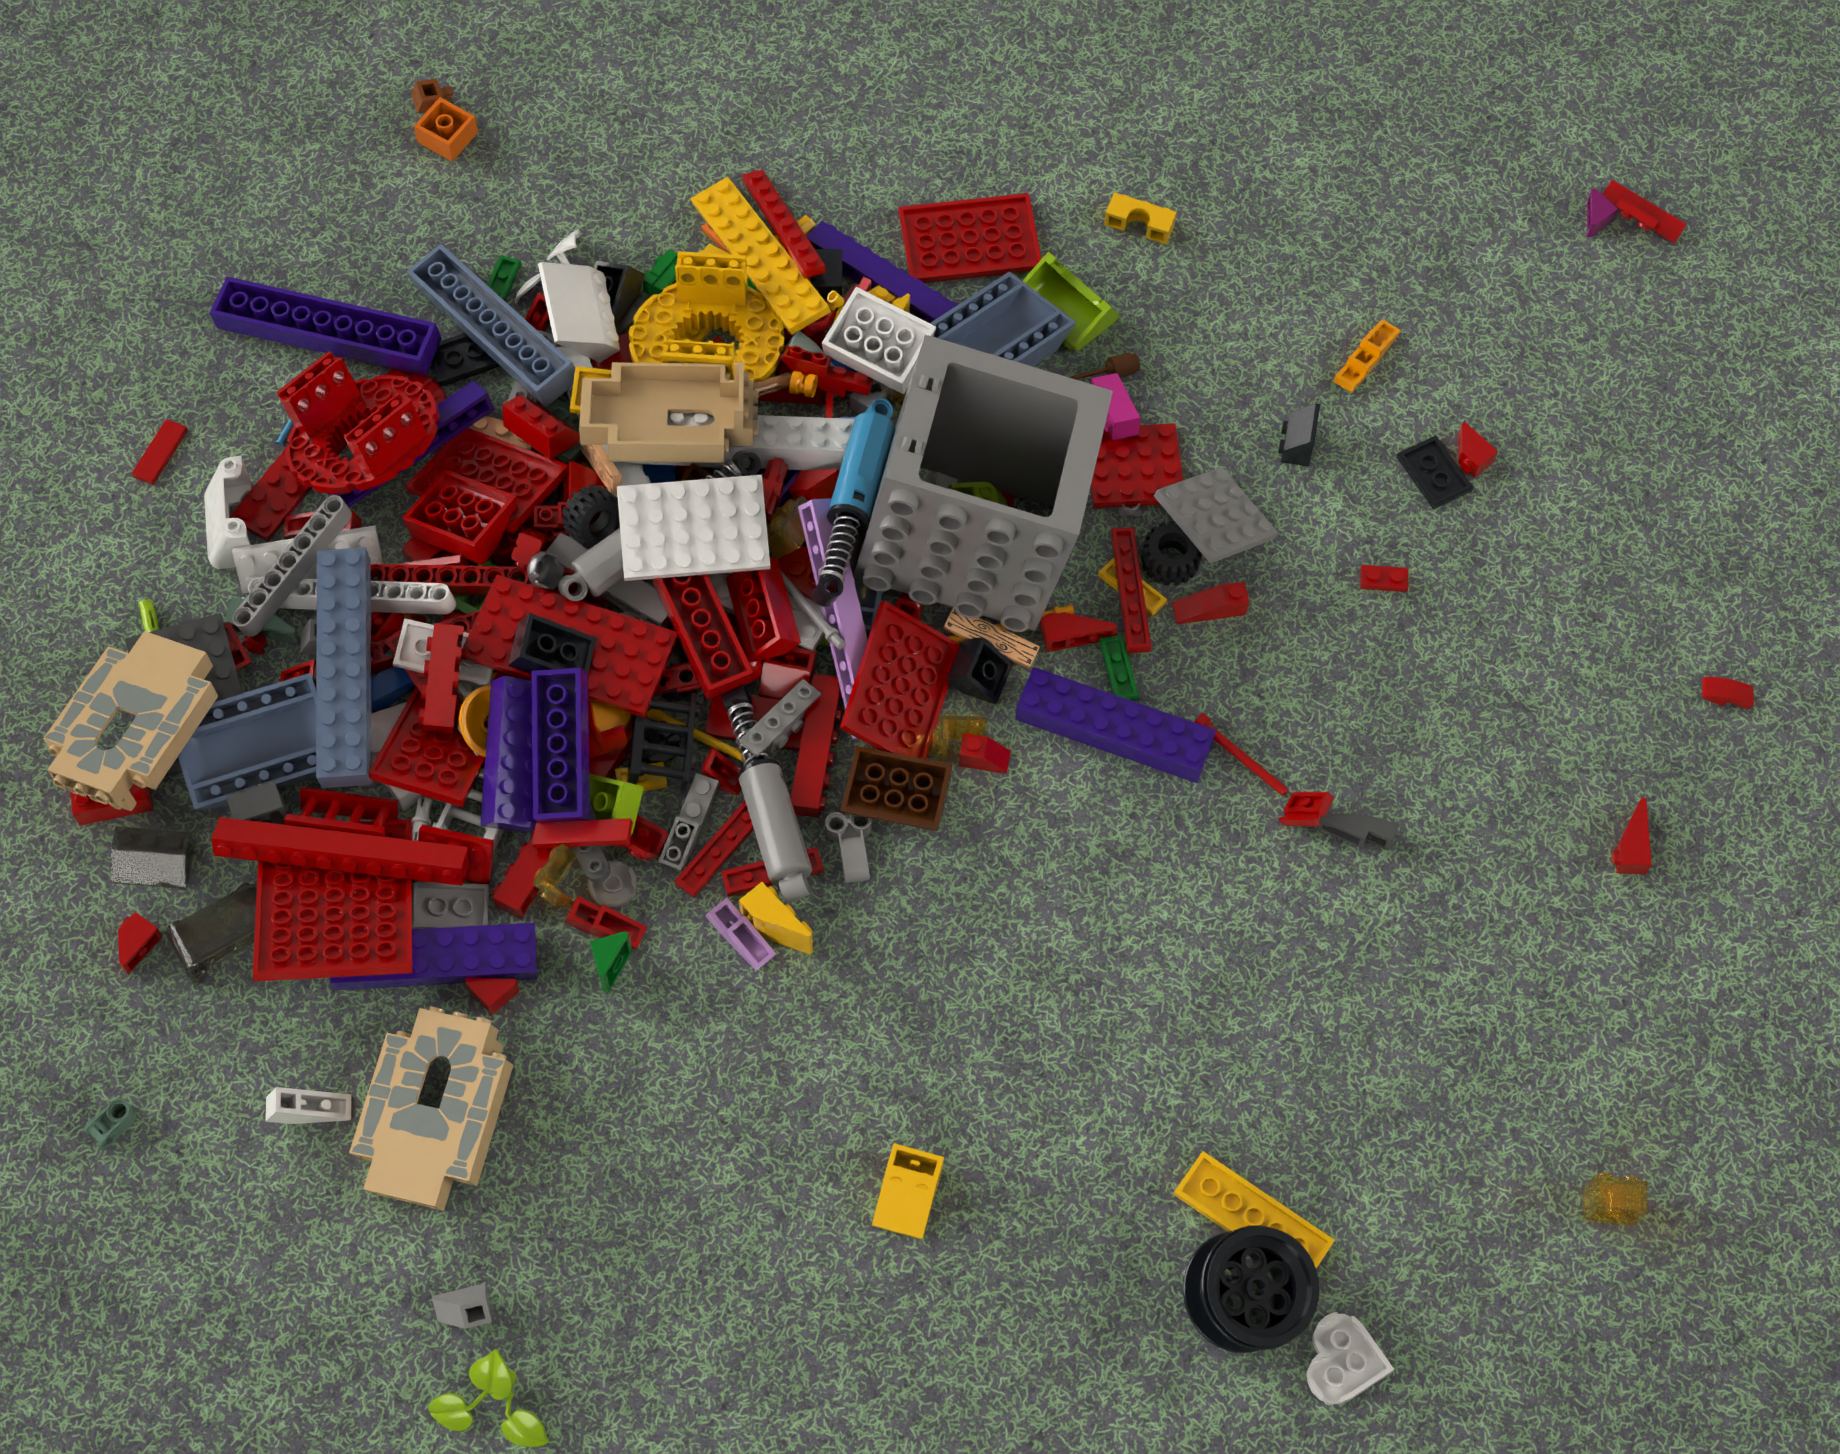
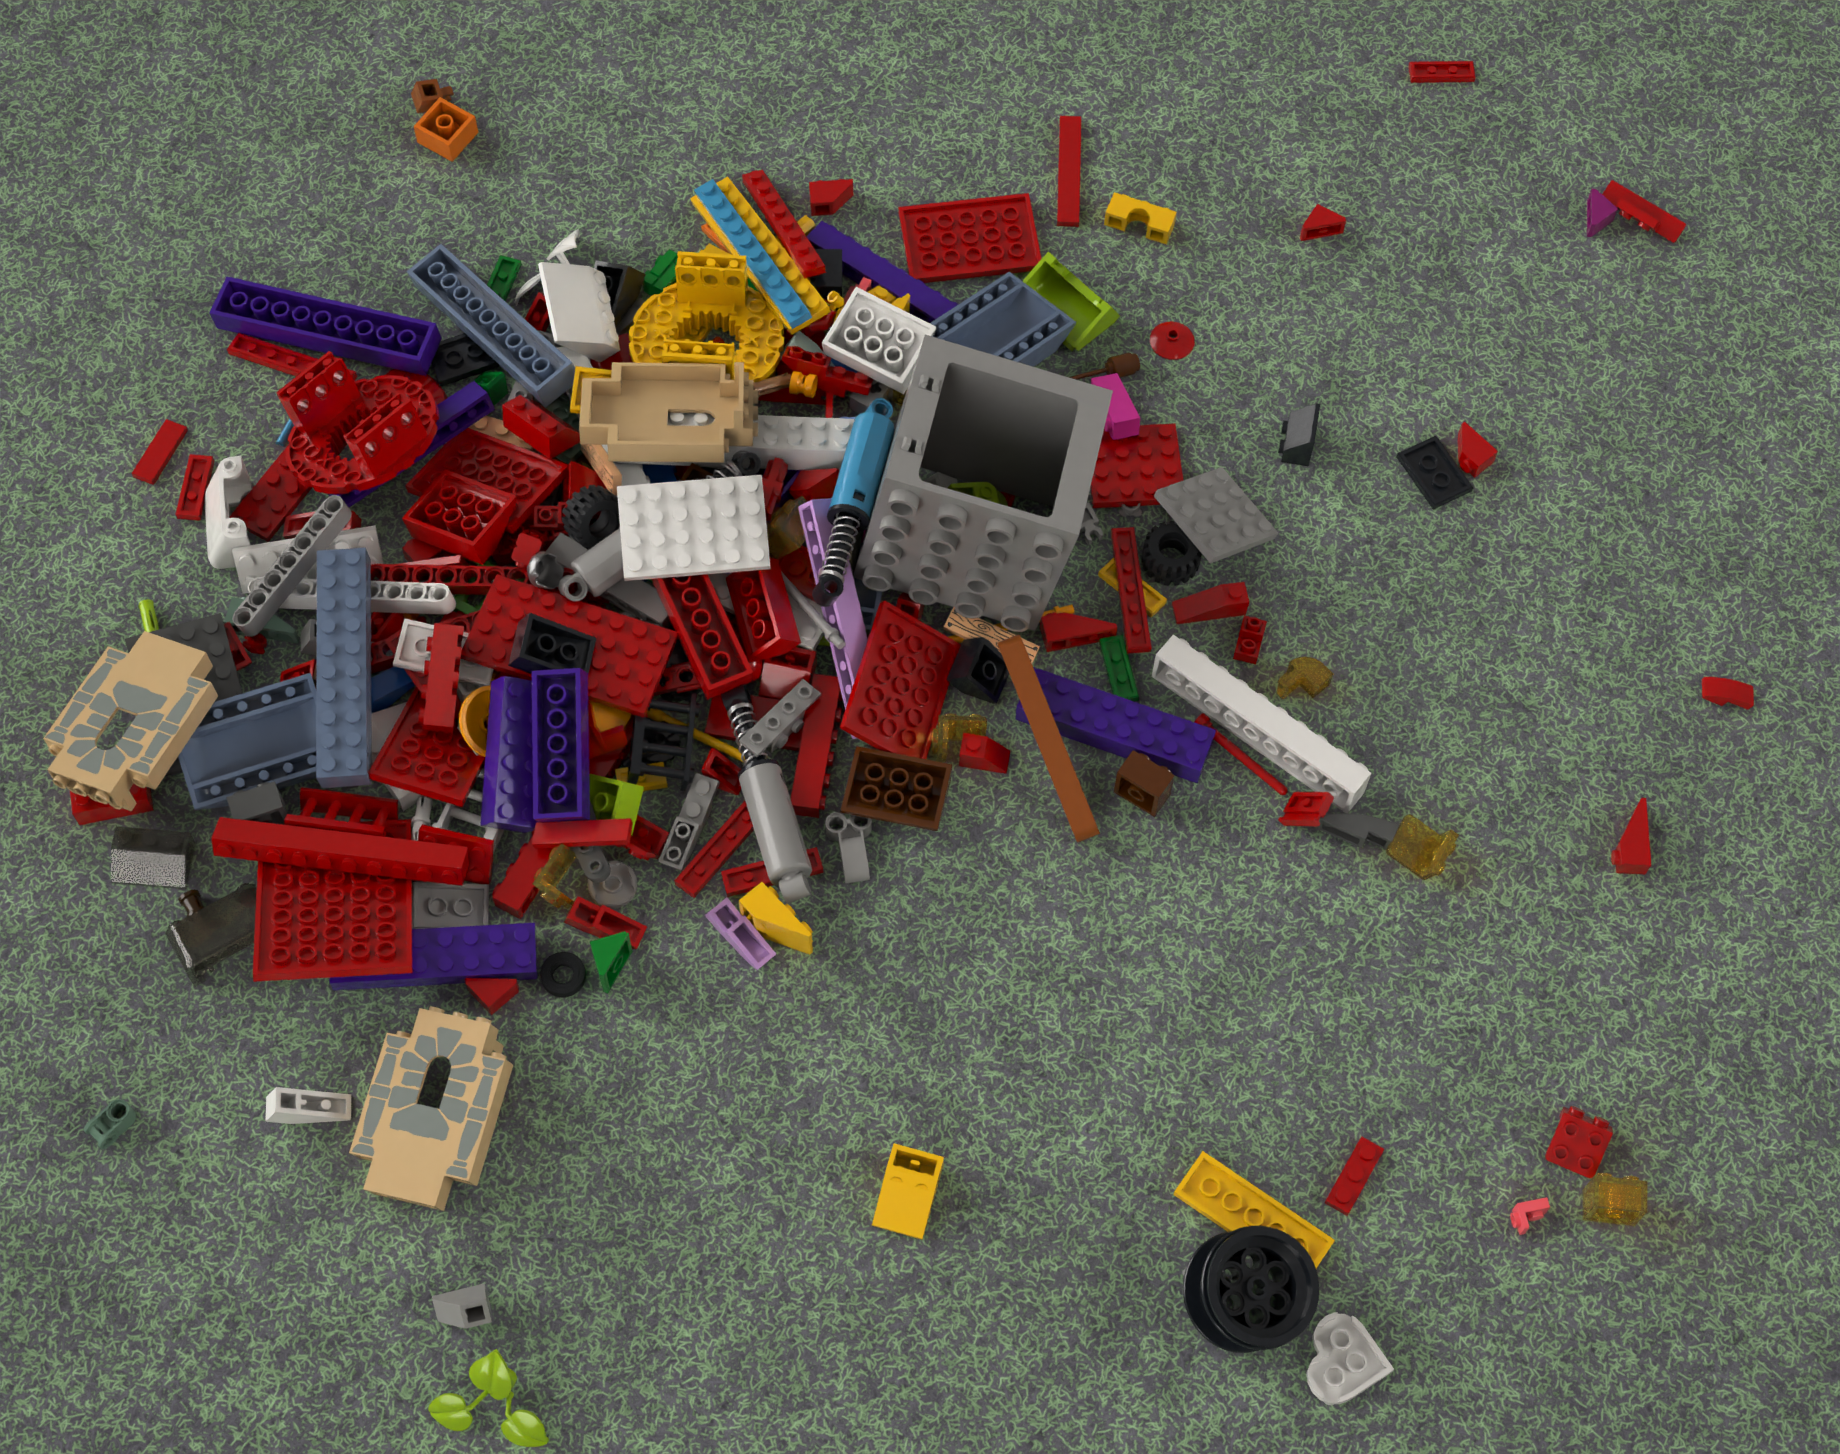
(135, 941): red slope -> none
(191, 901): none -> dark brown bush
(194, 486): none -> red plate
(272, 355): none -> red tile
(494, 384): none -> green slope
(563, 989): none -> black tyre
(757, 258): none -> dark azure plate
(829, 196): none -> red slope
(1048, 738): none -> dark orange beam
(1069, 171): none -> red tile
(1089, 524): none -> light grey plate
(1144, 783): none -> reddish brown brick
(1170, 347): none -> red dish
(1249, 639): none -> red slope
(1260, 723): none -> white brick
(1307, 673): none -> clear yellow brick
(1322, 223): none -> red slope
(1354, 1176): none -> red plate
(1366, 355): light orange slope -> none
(1384, 578): red plate -> none
(1421, 848): none -> clear yellow bracket
(1441, 71): none -> red tile
(1532, 1210): none -> coral bracket
(1579, 1142): none -> red bracket

